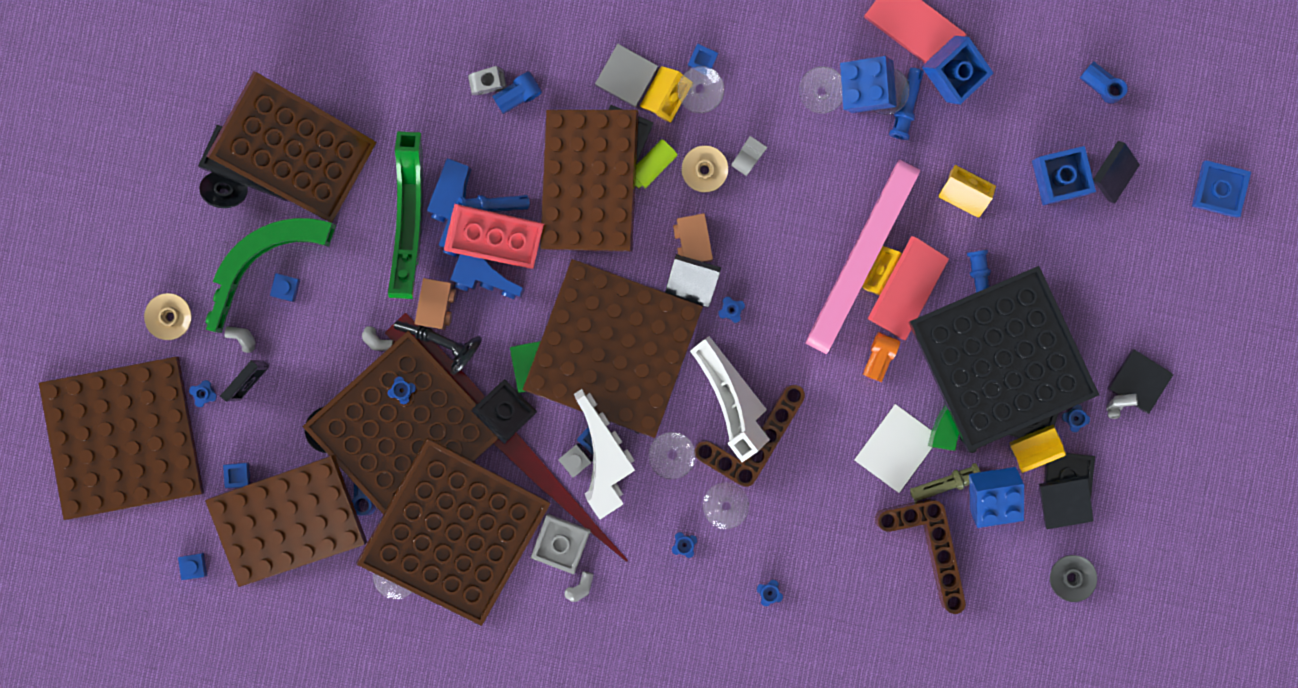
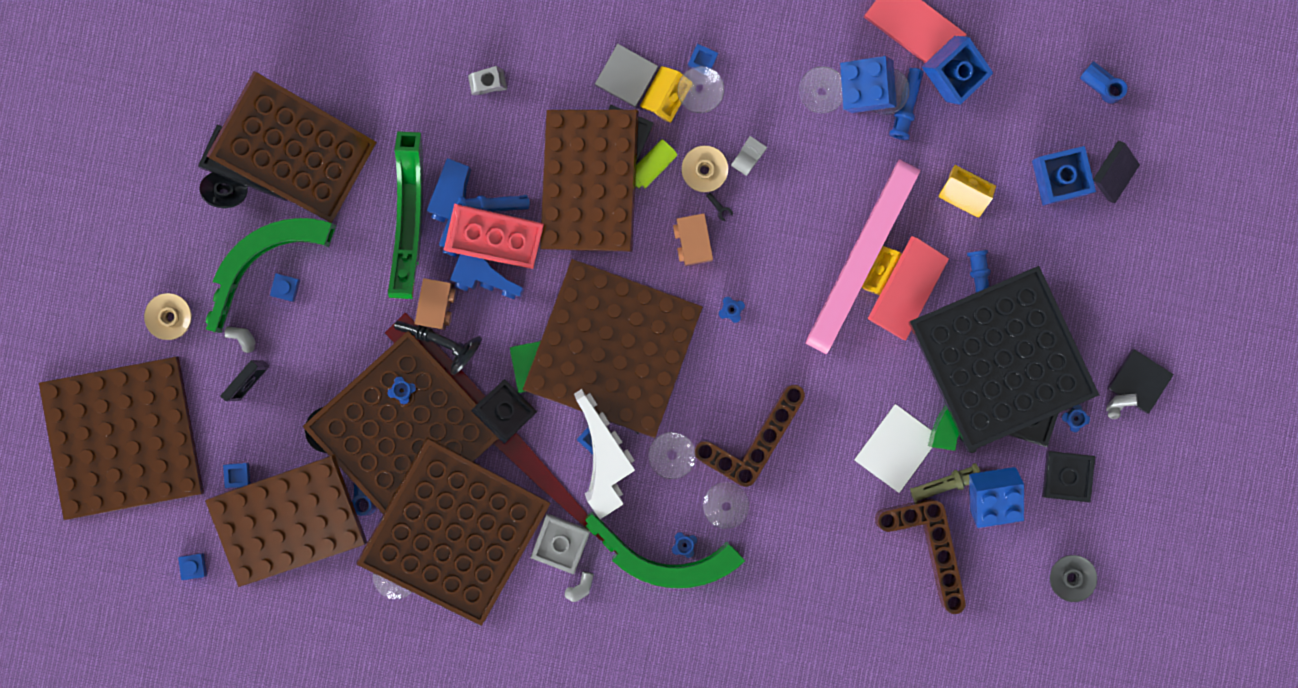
(205, 387): blue plate -> none
(373, 341): light grey arm -> none
(522, 90): blue piece -> none
(575, 460): light grey brick -> none
(685, 575): none -> green arch
(692, 280): tile -> none
(718, 206): none -> black hand
(737, 400): white arch -> none
(767, 599): blue plate -> none
(882, 352): orange piece -> none
(1038, 448): yellow panel -> none
(1066, 502): black tile -> none
(1221, 189): blue plate -> none

